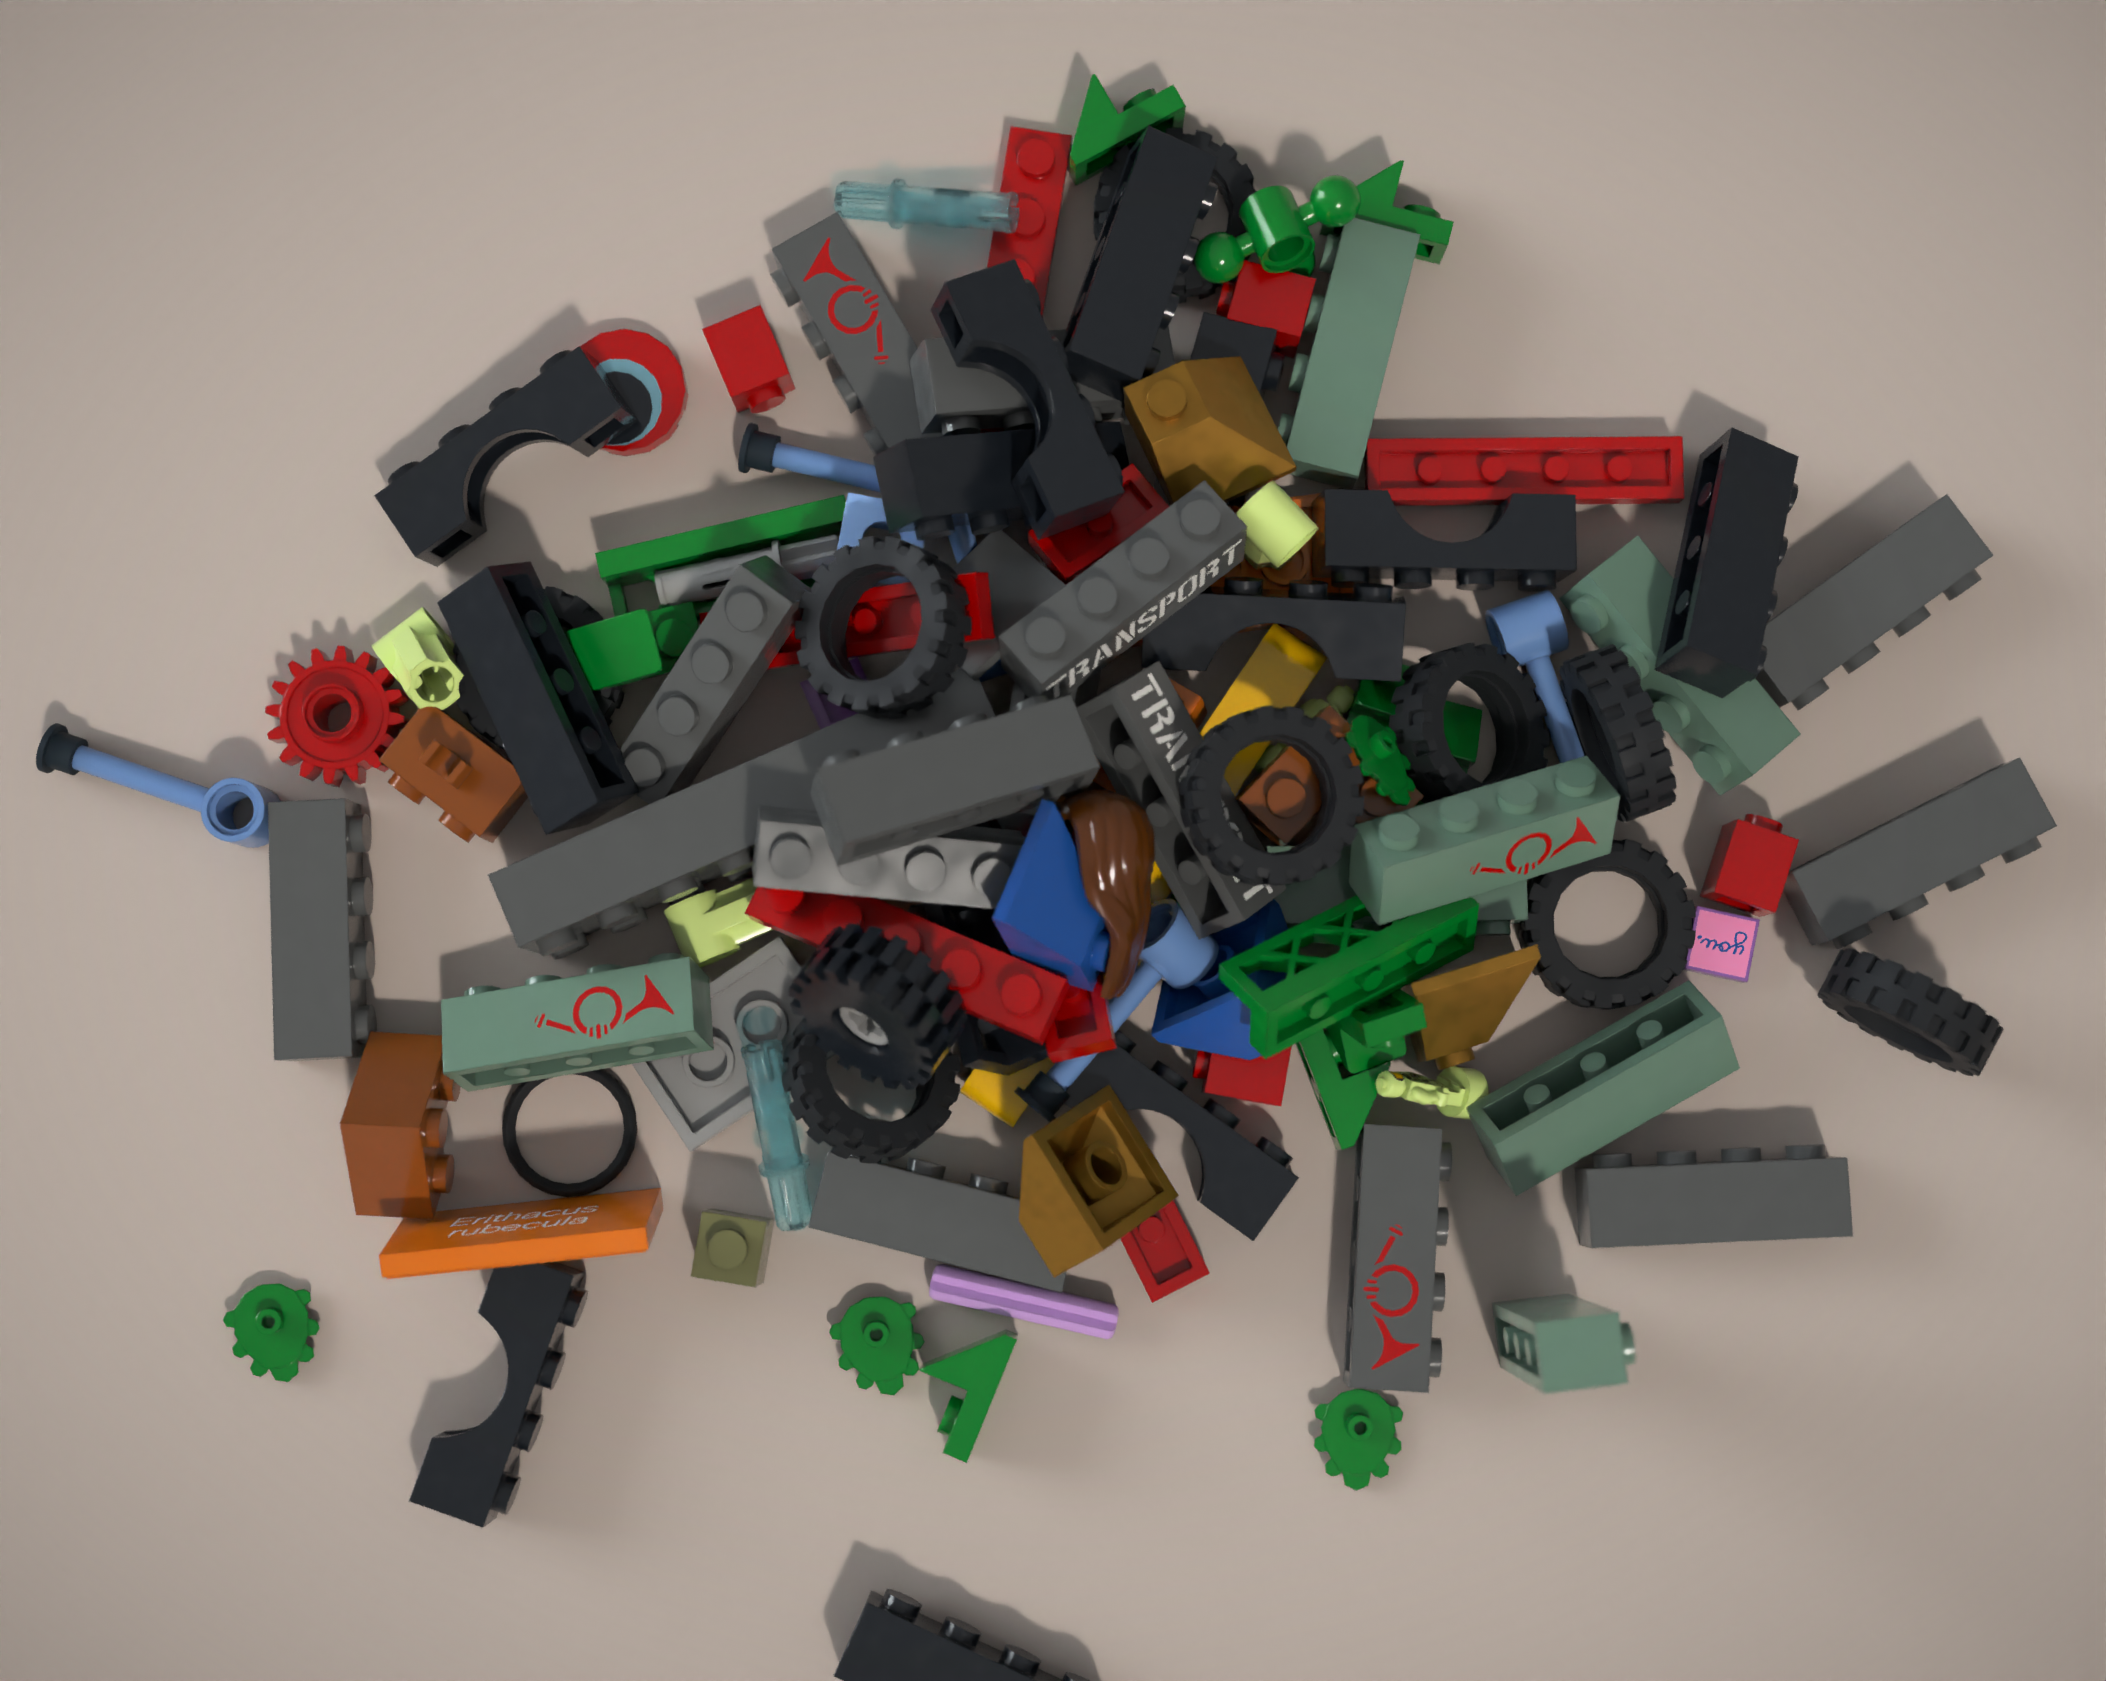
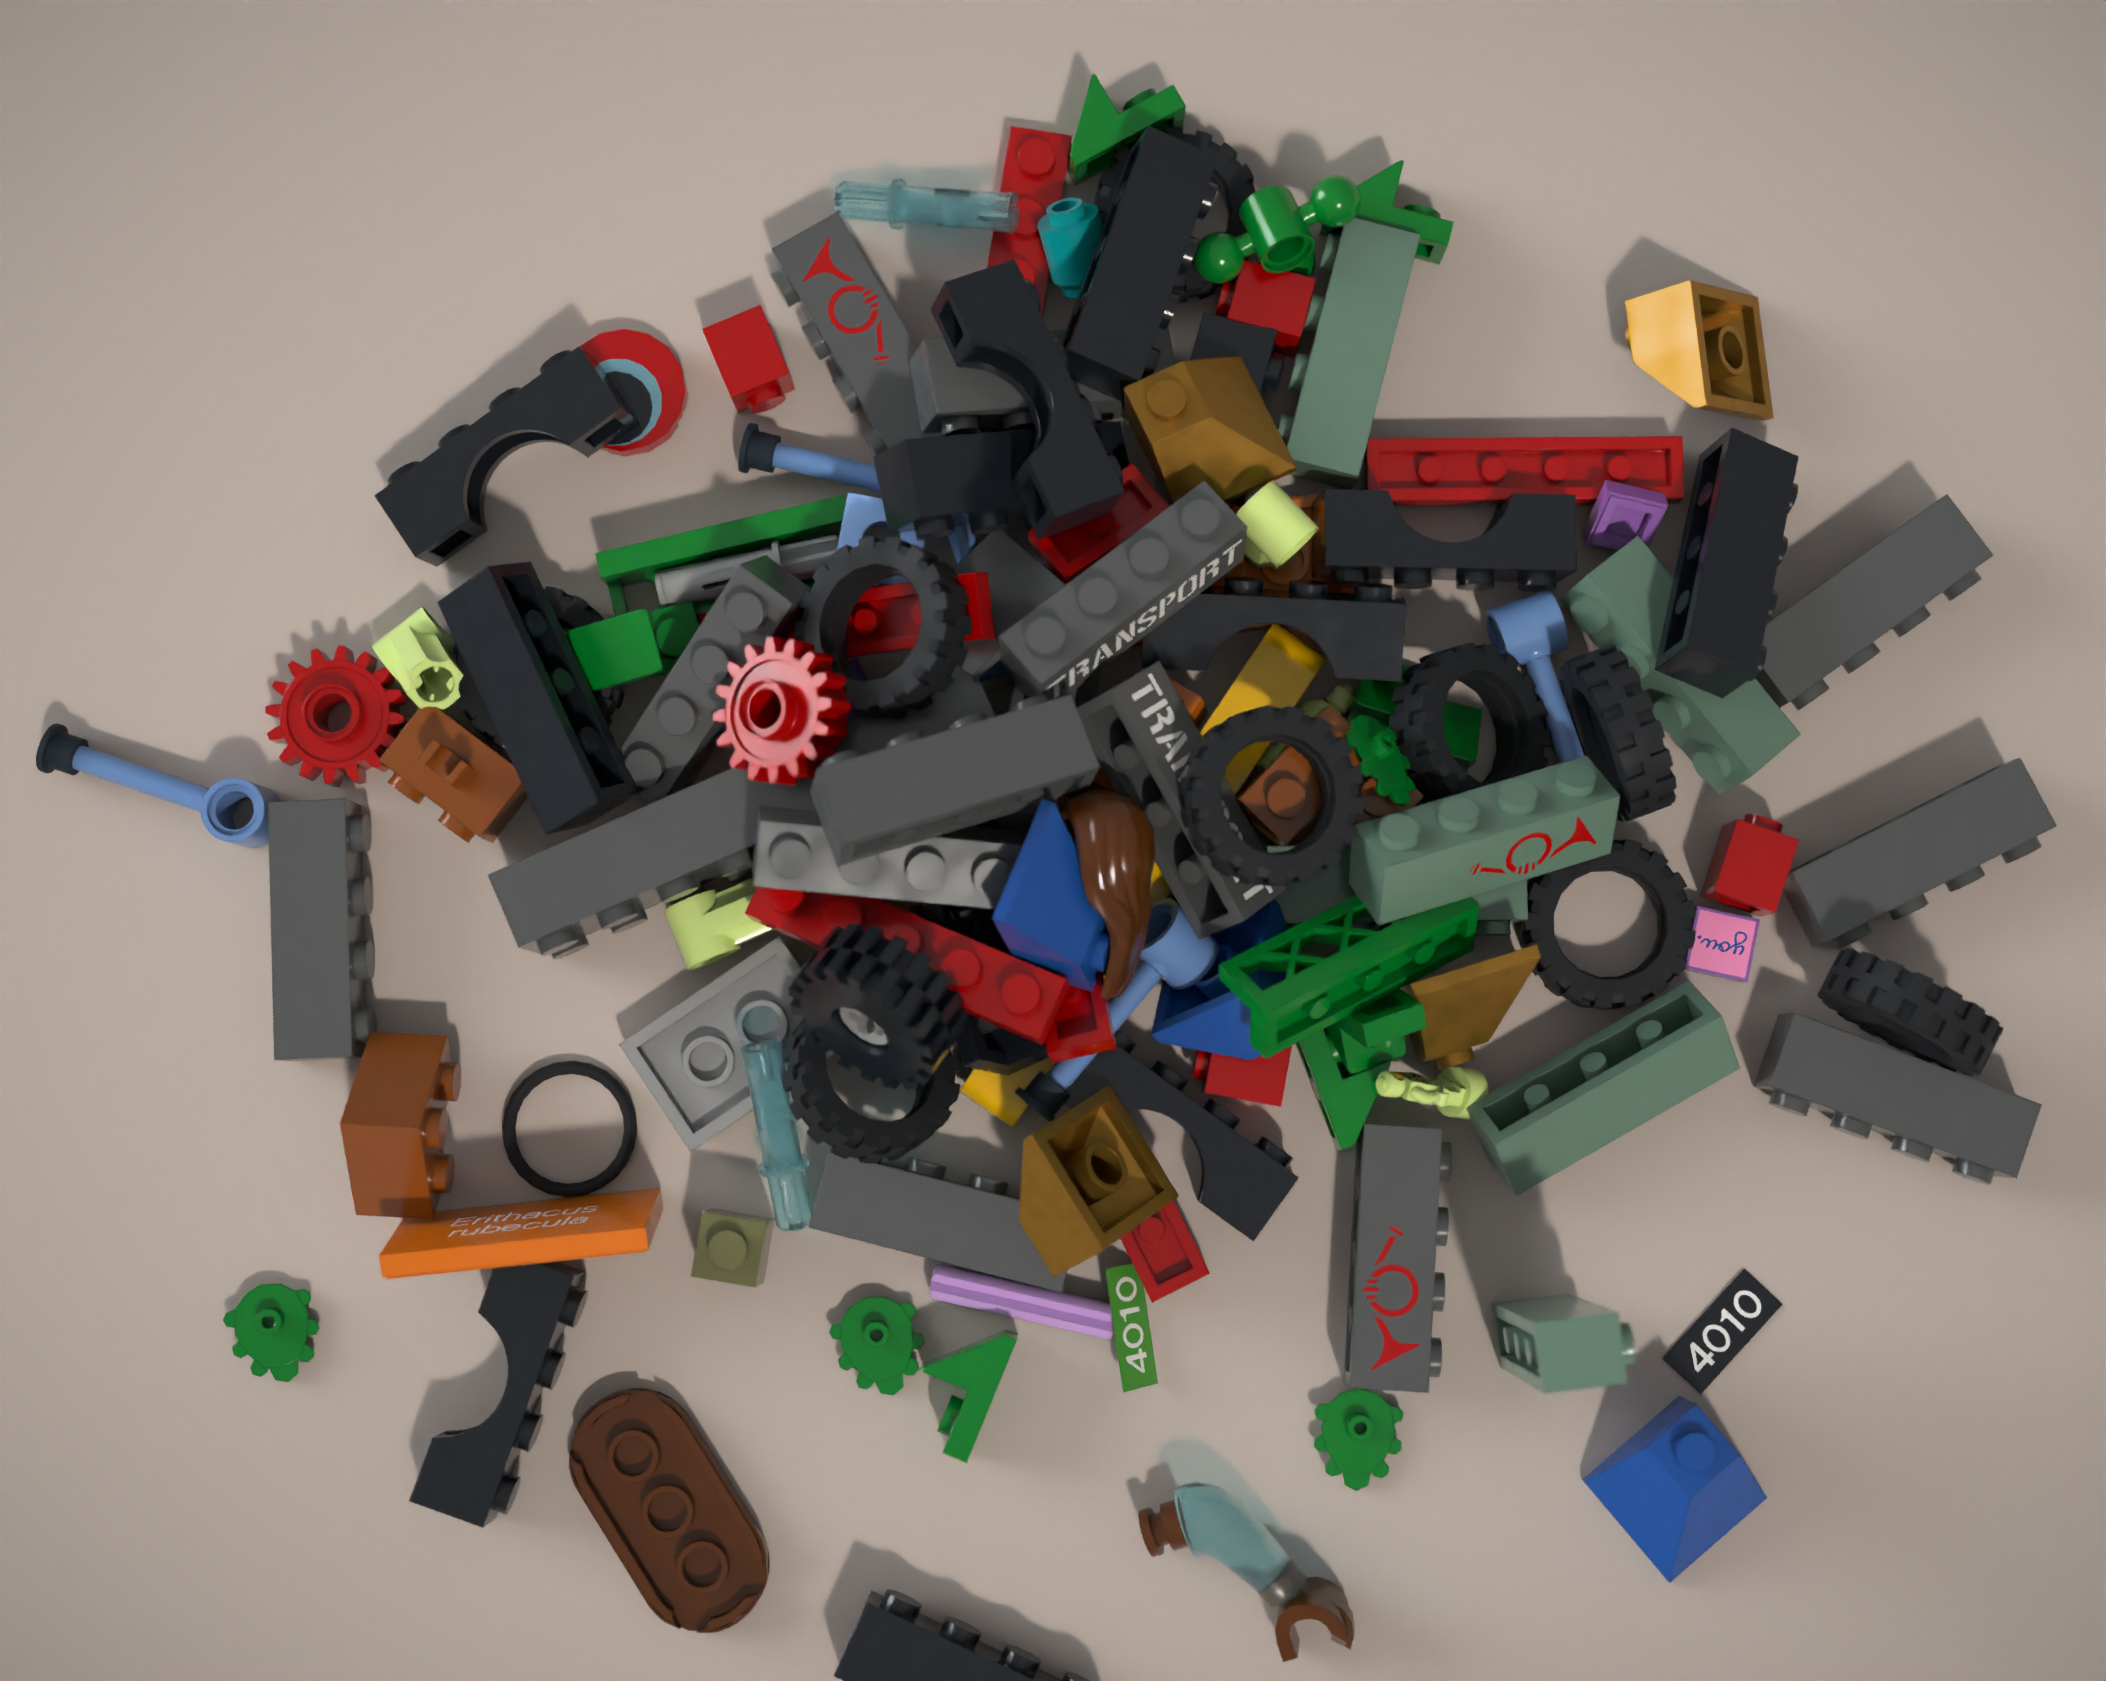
(576, 1023): sand green brick -> none
(669, 1510): none -> reddish brown tile
(782, 711): none -> gear
(1069, 240): none -> teal brick
(1131, 1327): none -> bright green sticker
(1226, 1530): none -> piece
(1622, 514): none -> medium lavender tile
(1676, 1487): none -> blue slope
(1703, 347): none -> pearl gold slope
(1713, 1200): dark grey brick -> none
(1722, 1331): none -> black sticker
(1898, 1097): none -> dark grey brick

